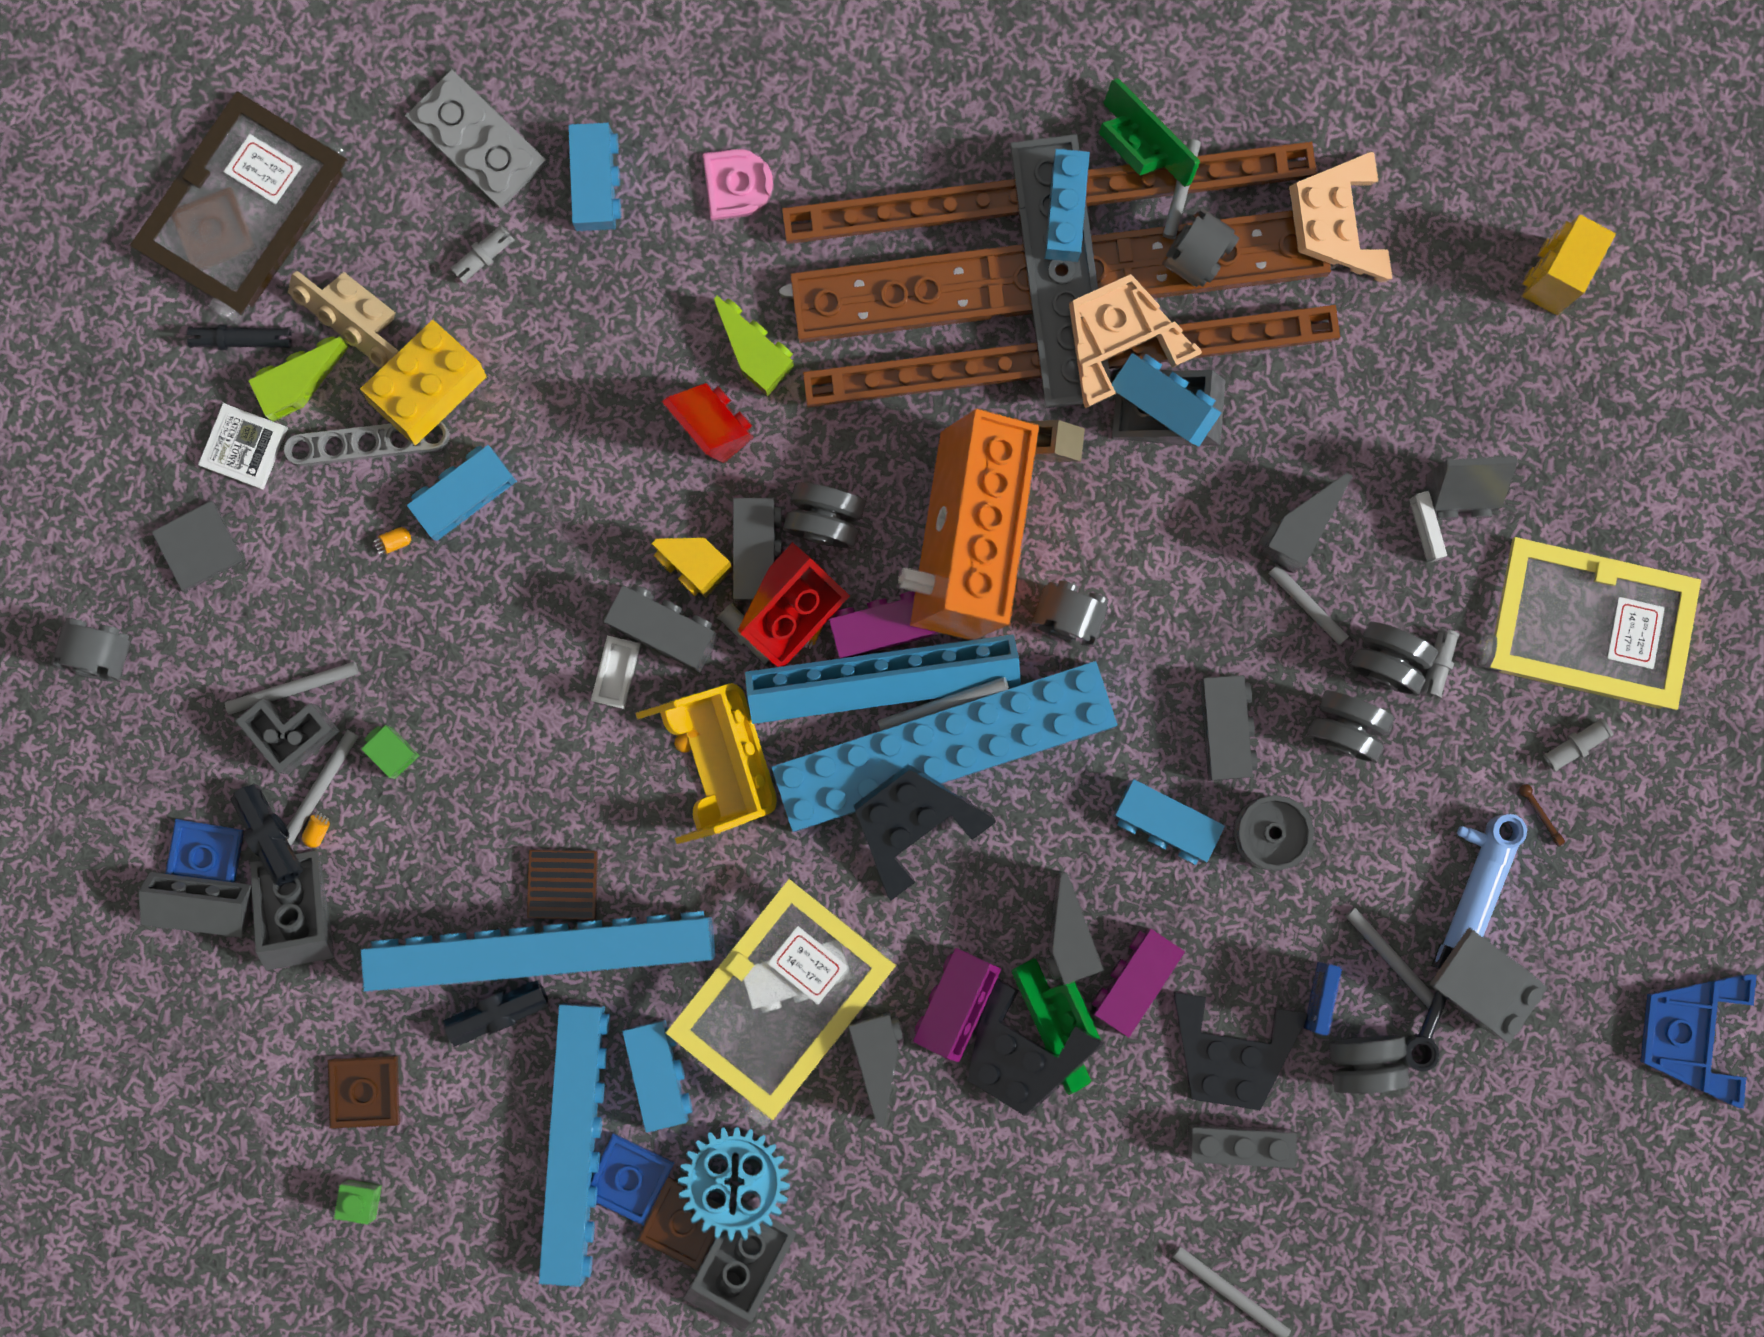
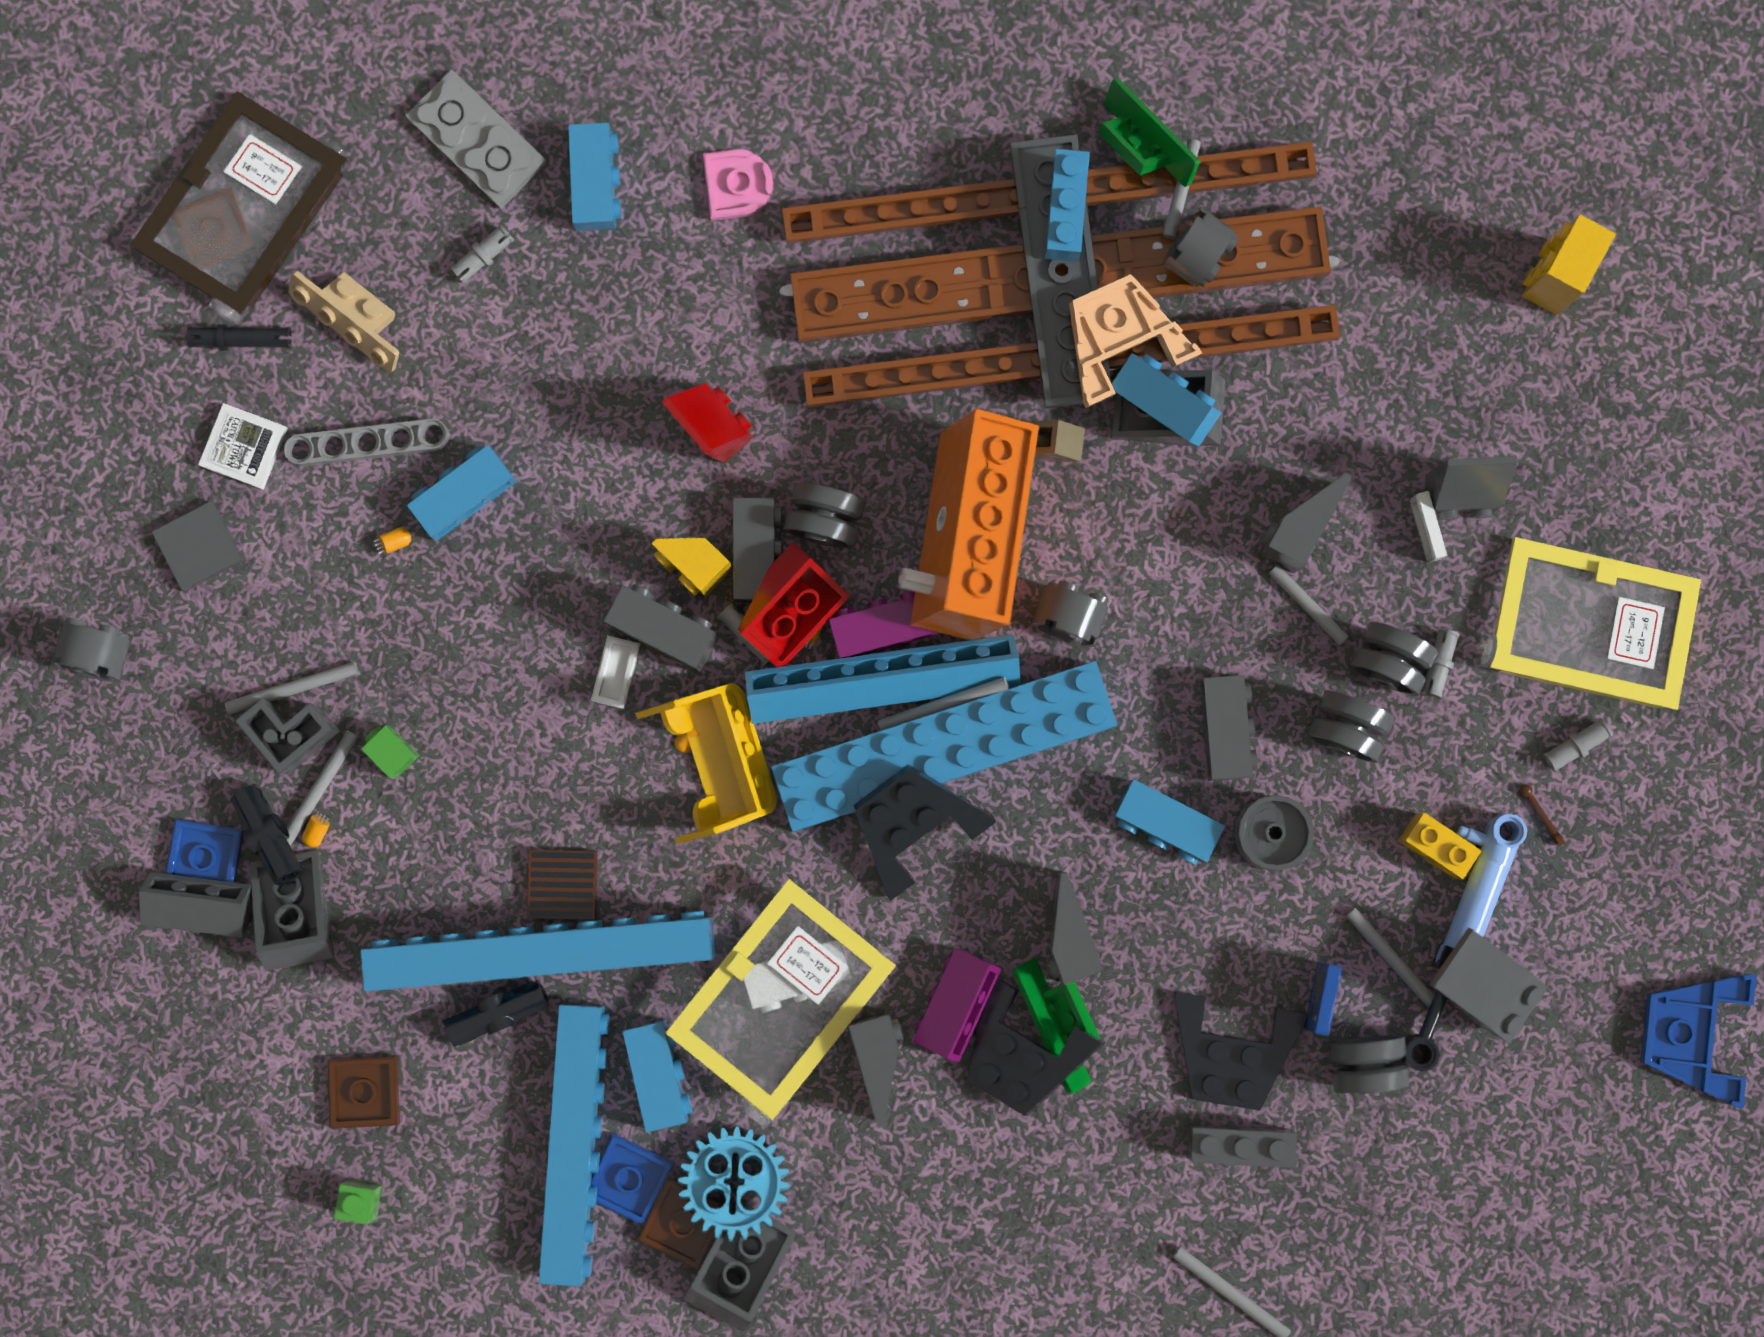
(293, 383): lime slope -> none
(423, 382): yellow brick -> none
(757, 356): lime slope -> none
(1137, 981): magenta brick -> none
(1327, 218): light nougat wing -> none
(1439, 845): none -> yellow brick

